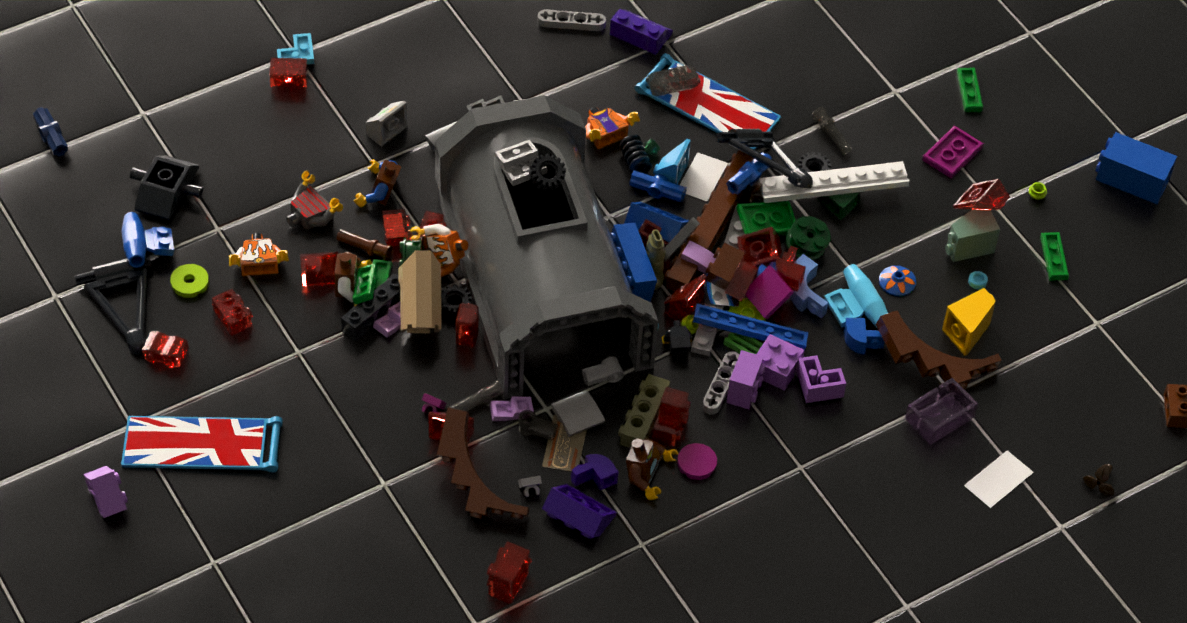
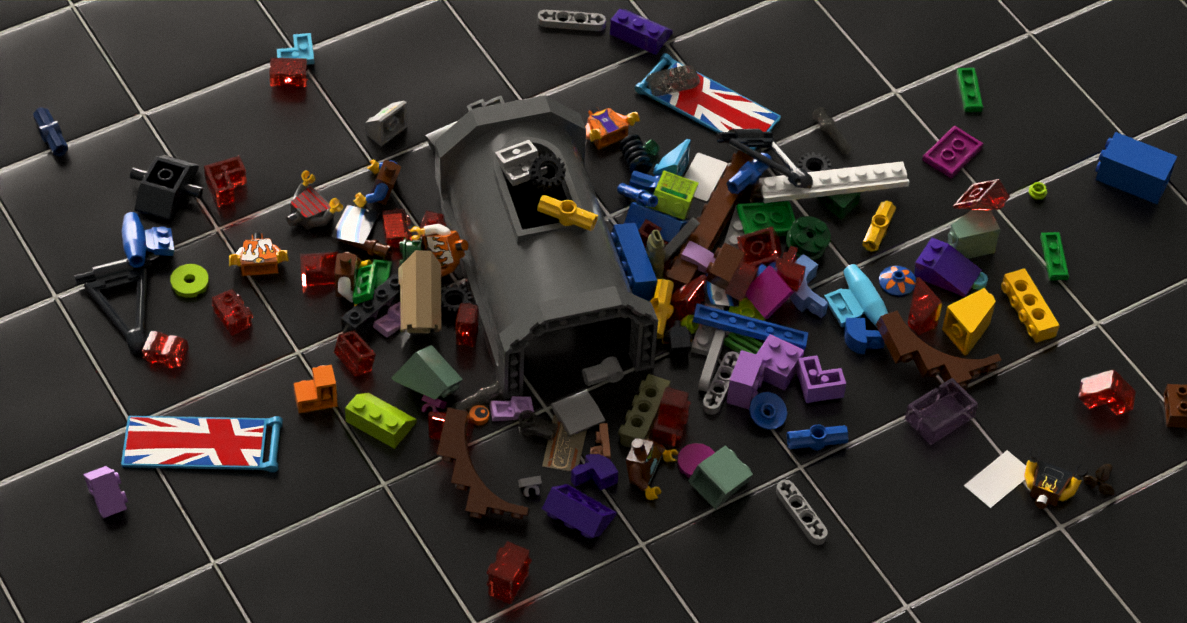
(223, 177): none -> clear red brick
(317, 393): none -> orange brick
(354, 353): none -> clear red brick
(355, 224): none -> sticker
(379, 419): none -> lime slope
(428, 374): none -> sand green slope
(480, 414): none -> orange tile
(567, 213): none -> yellow piece
(603, 438): none -> nougat hinge
(641, 196): none -> blue pin
(662, 304): none -> yellow piece
(674, 195): none -> lime slope
(712, 360): none -> light grey beam
(720, 476): none -> sand green slope
(773, 405): none -> blue dish
(804, 510): none -> light grey beam
(809, 438): none -> blue piece
(879, 226): none -> yellow piece
(924, 308): none -> clear red slope
(946, 268): none -> dark purple slope
(1030, 305): none -> yellow brick
(1050, 483): none -> torso
(1107, 389): none -> clear red brick

